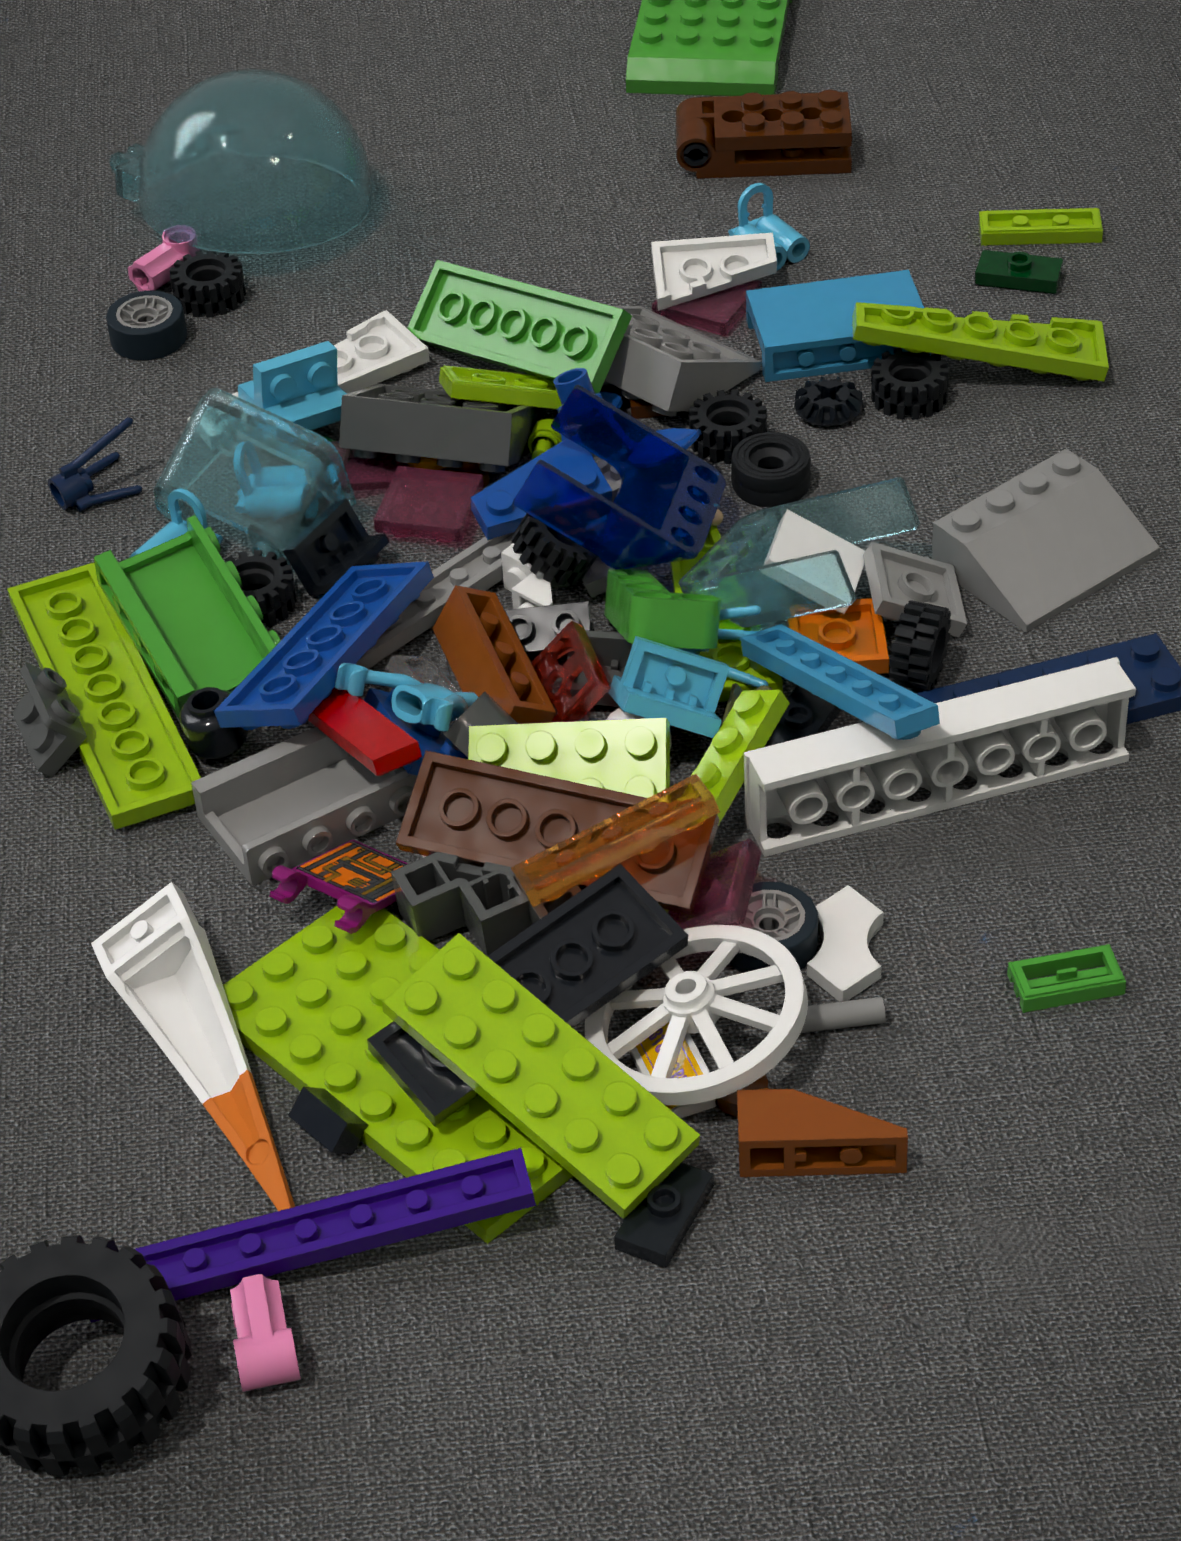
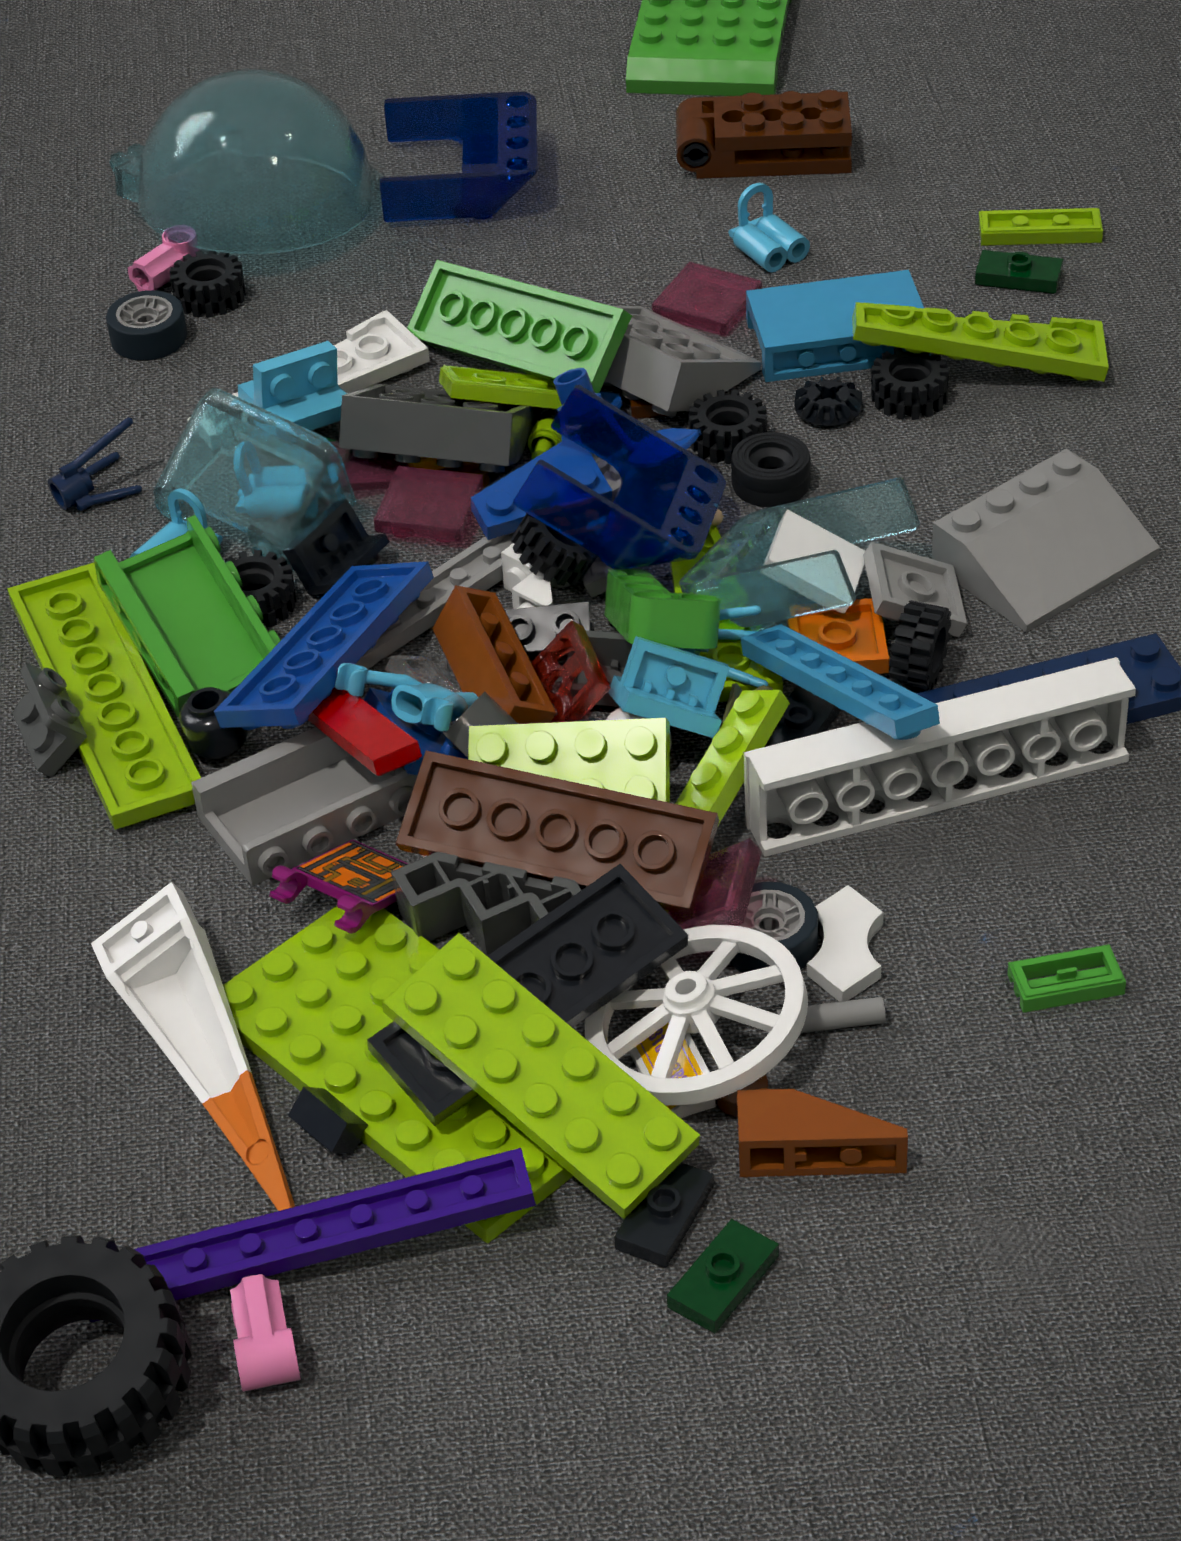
(497, 156): none -> clear blue windscreen
(615, 840): clear orange plate -> none
(708, 265): white wing -> none
(723, 1275): none -> dark green plate

